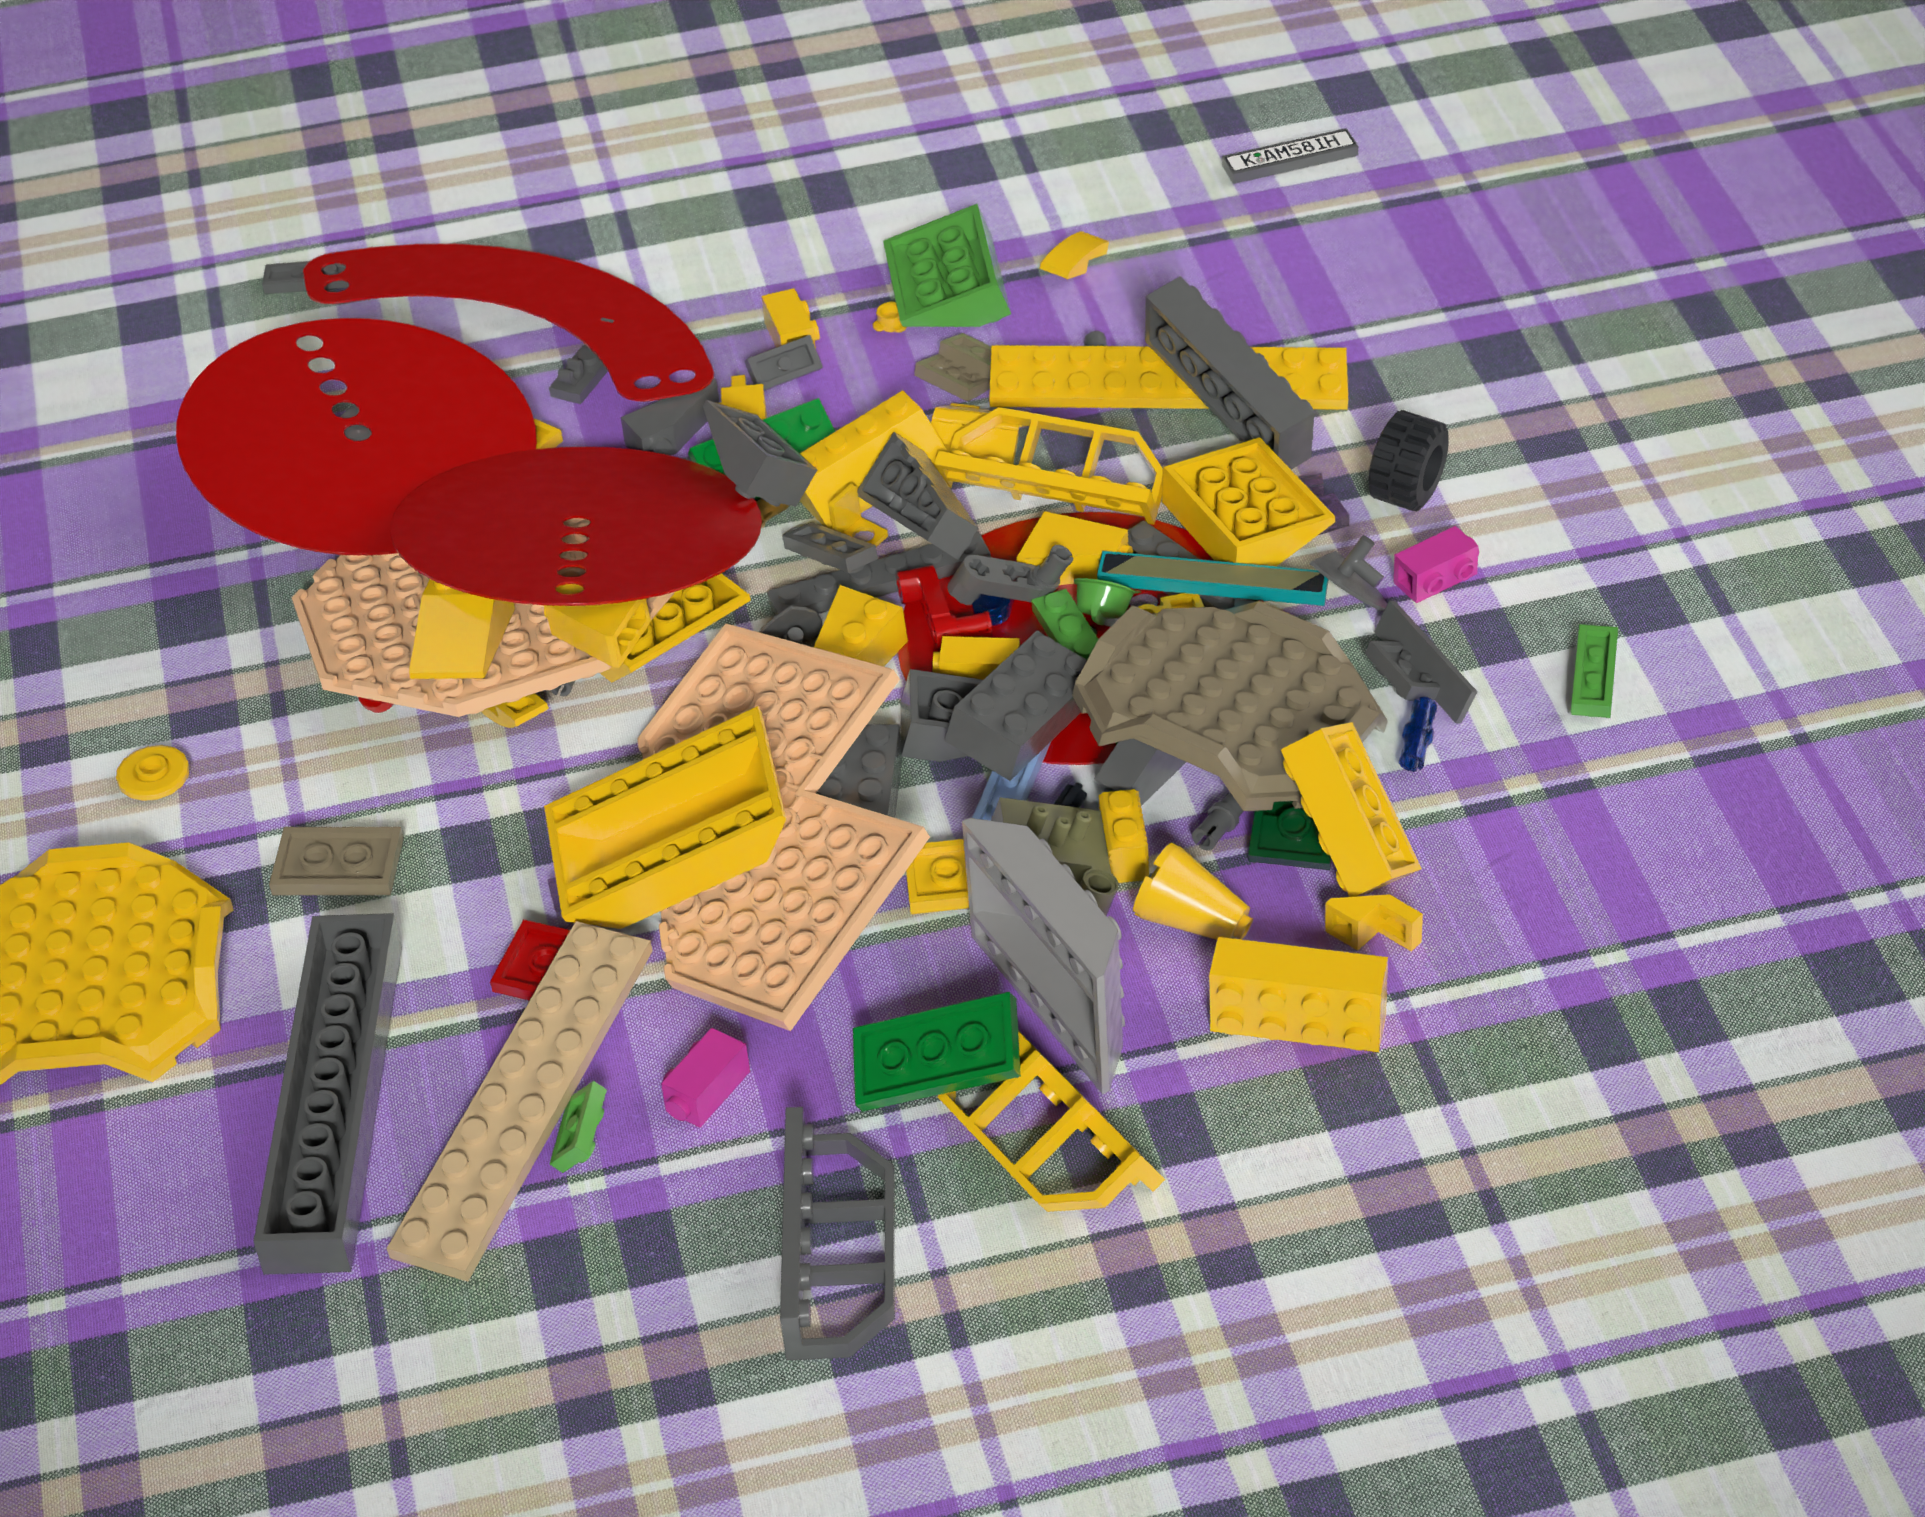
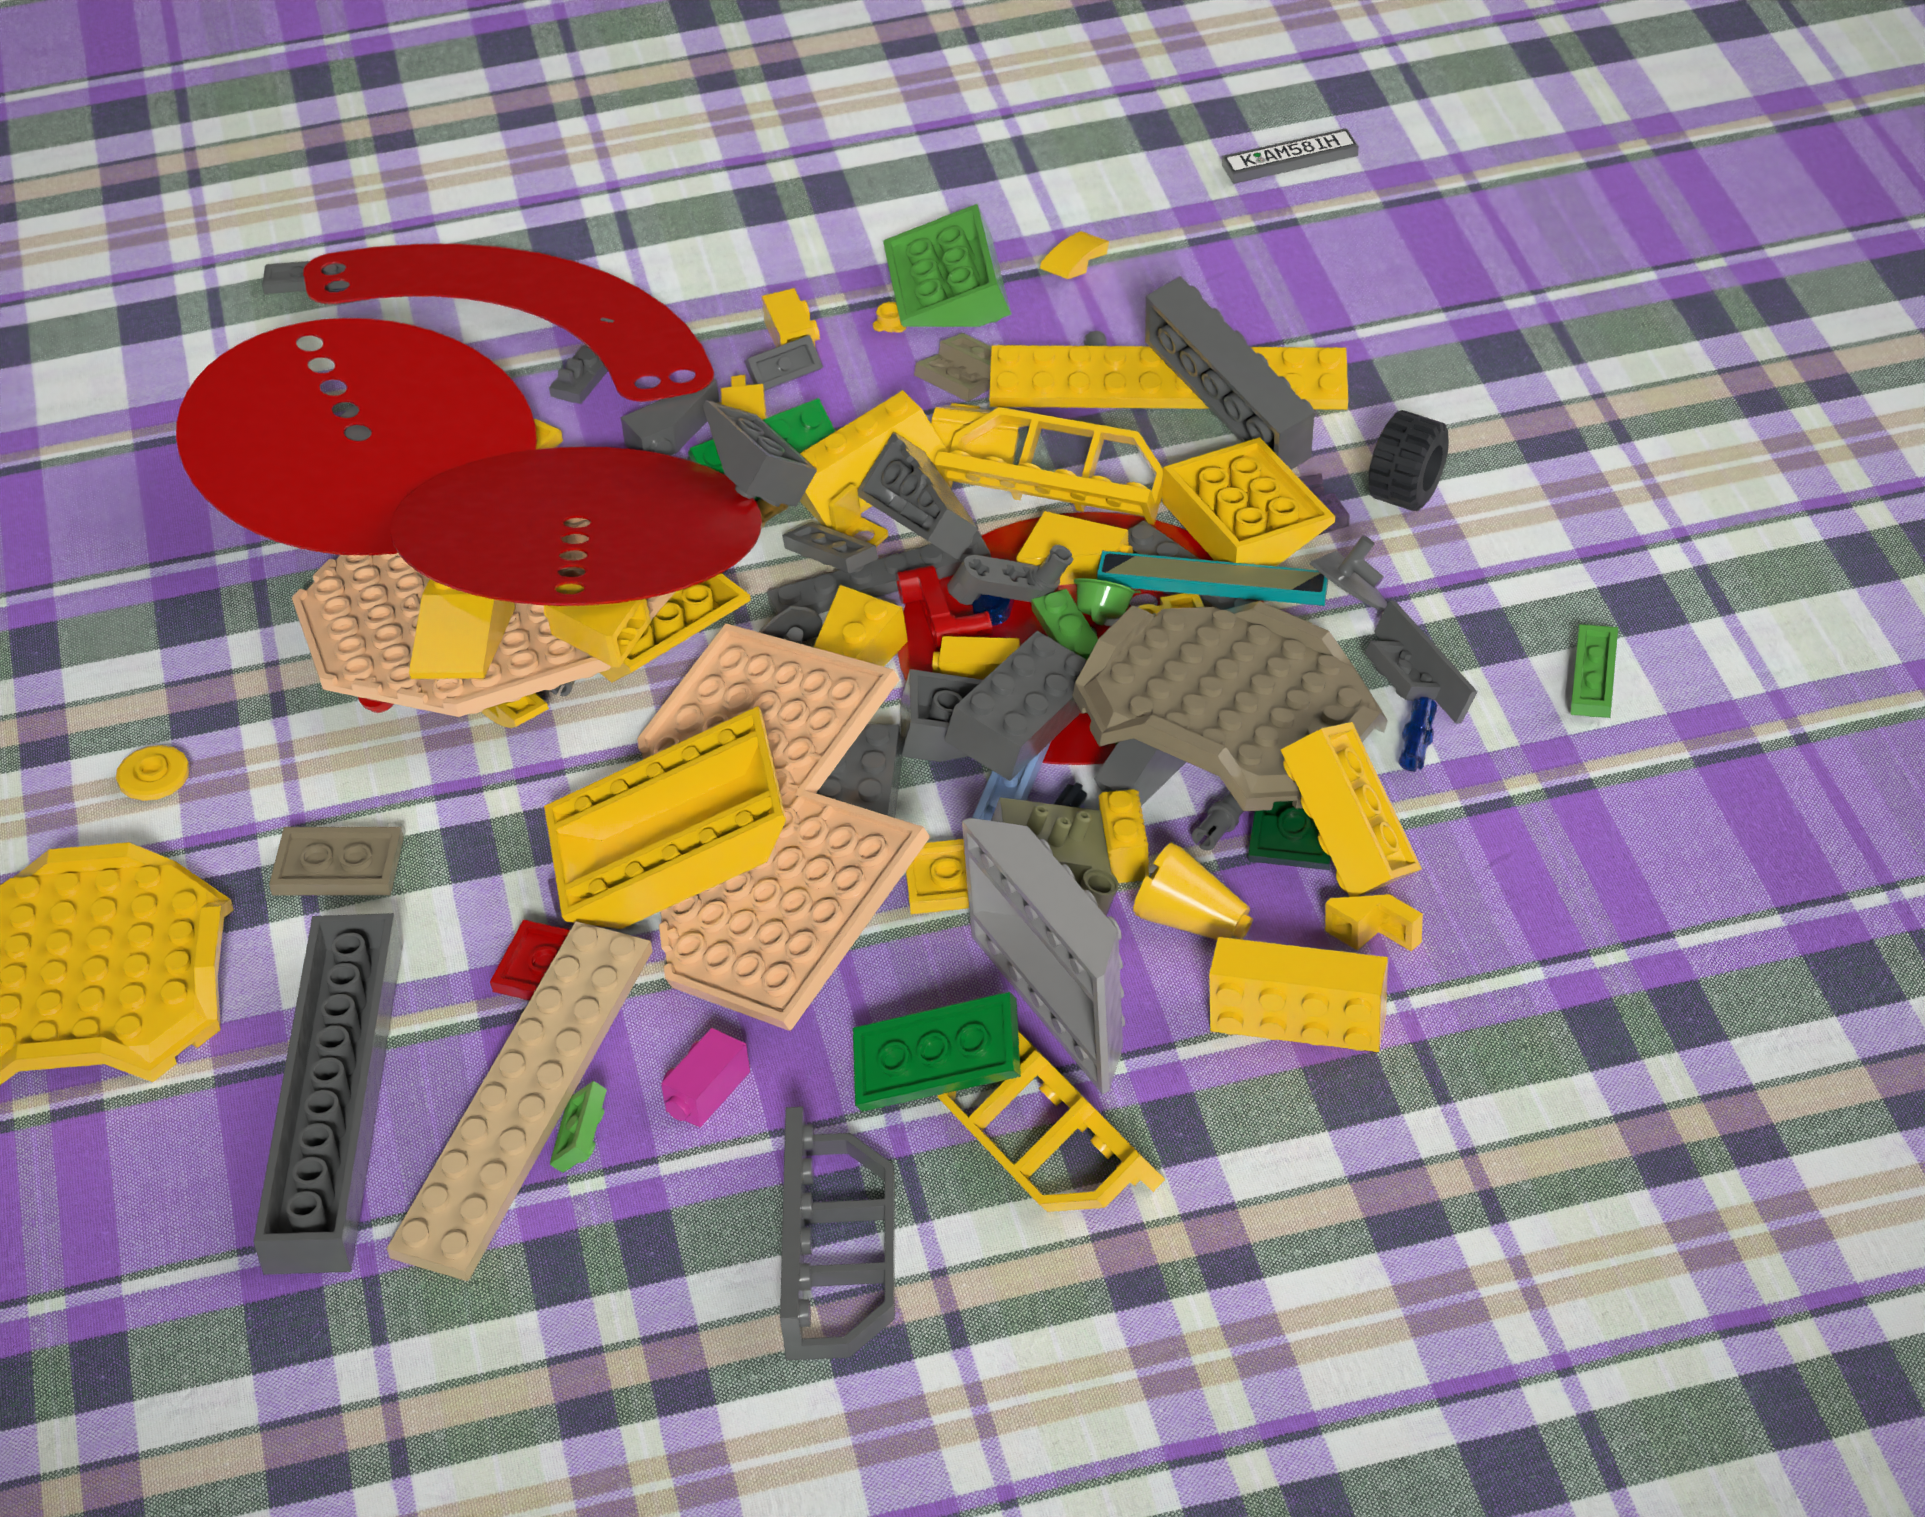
(1436, 564): dark pink brick -> none

